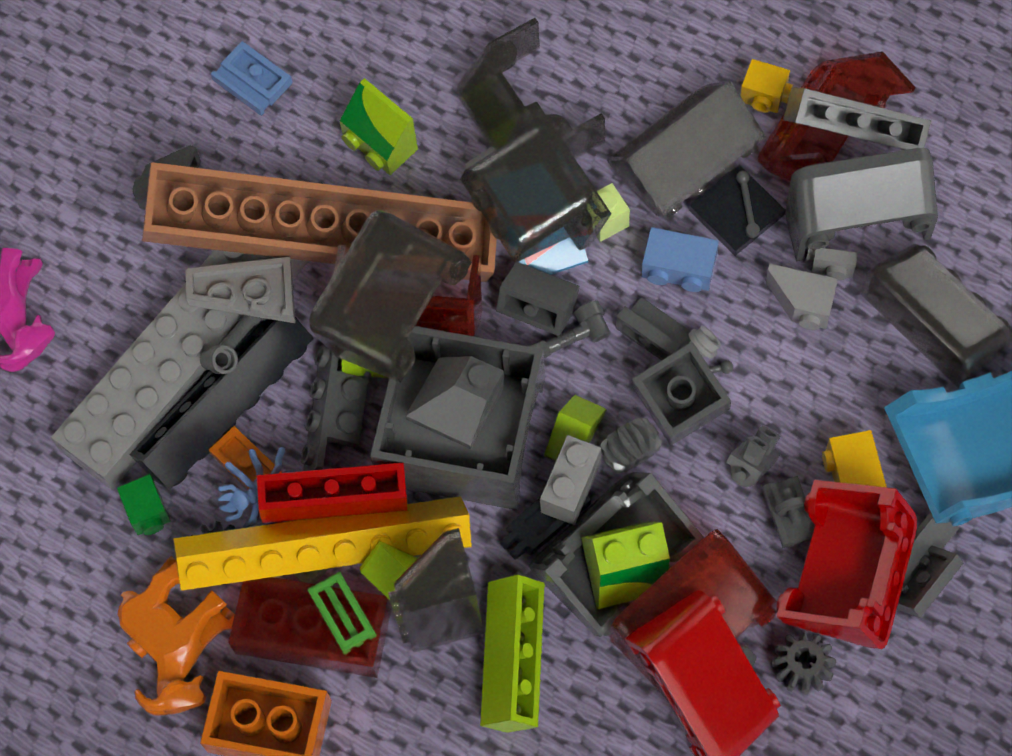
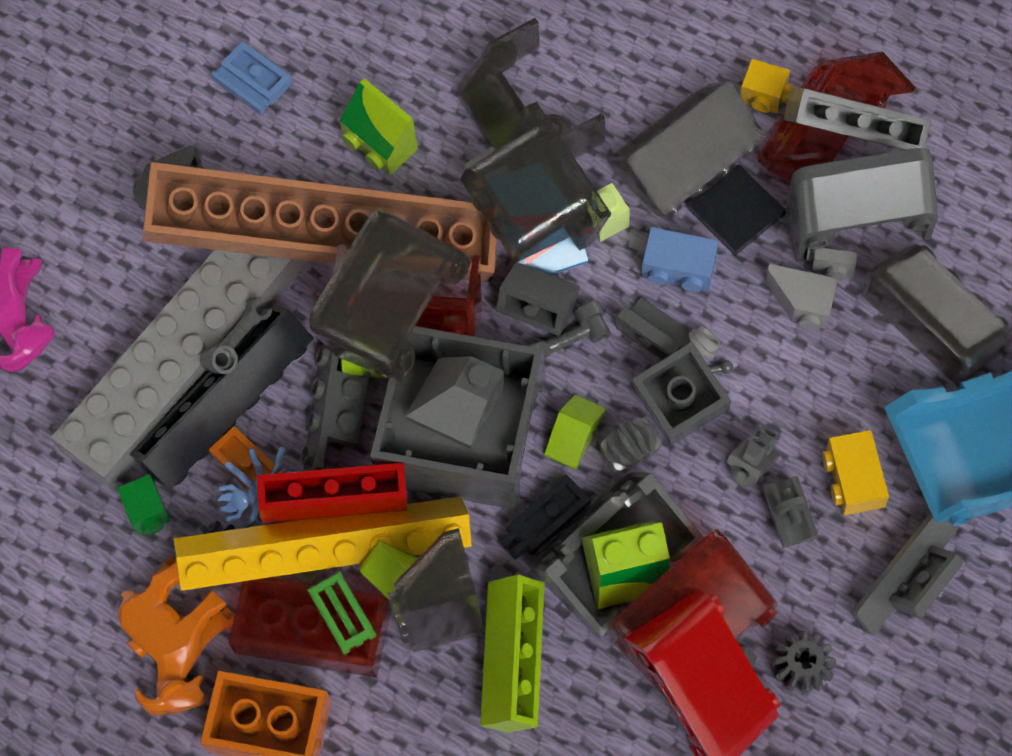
(244, 288): light grey wing -> none
(570, 480): light grey brick -> none
(752, 229): dark grey hinge -> none
(852, 563): red windscreen -> none

